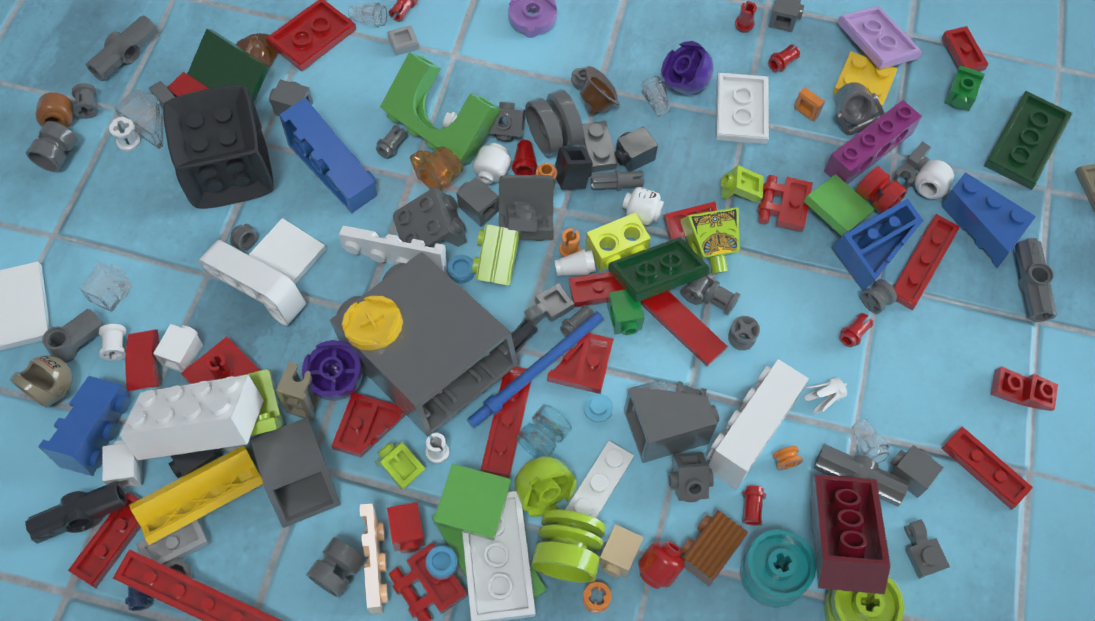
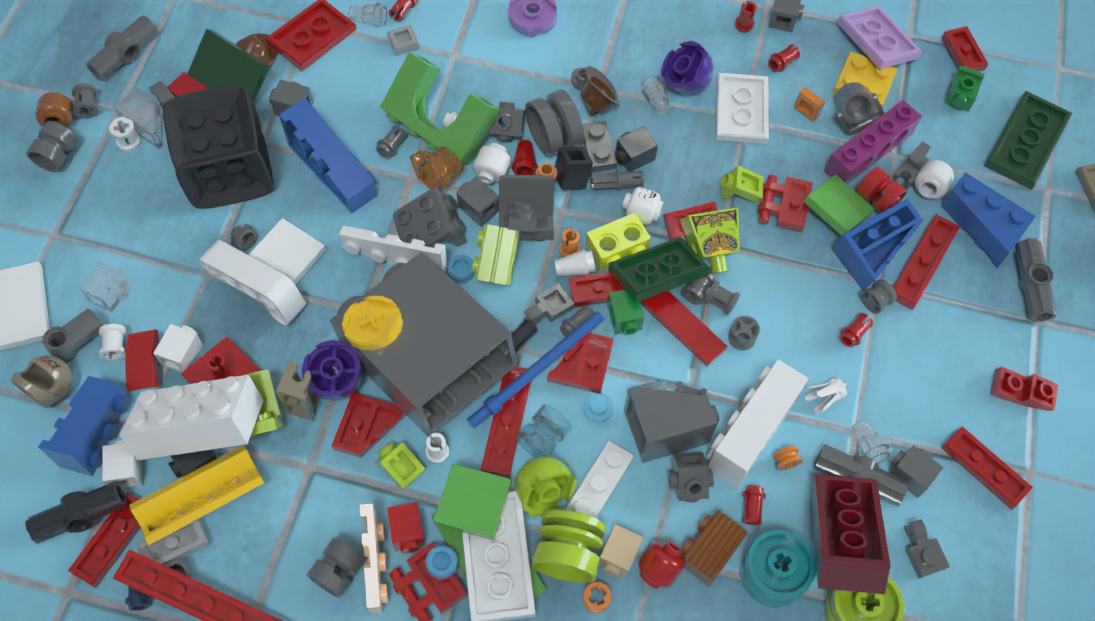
(294, 472): dark grey slope -> none

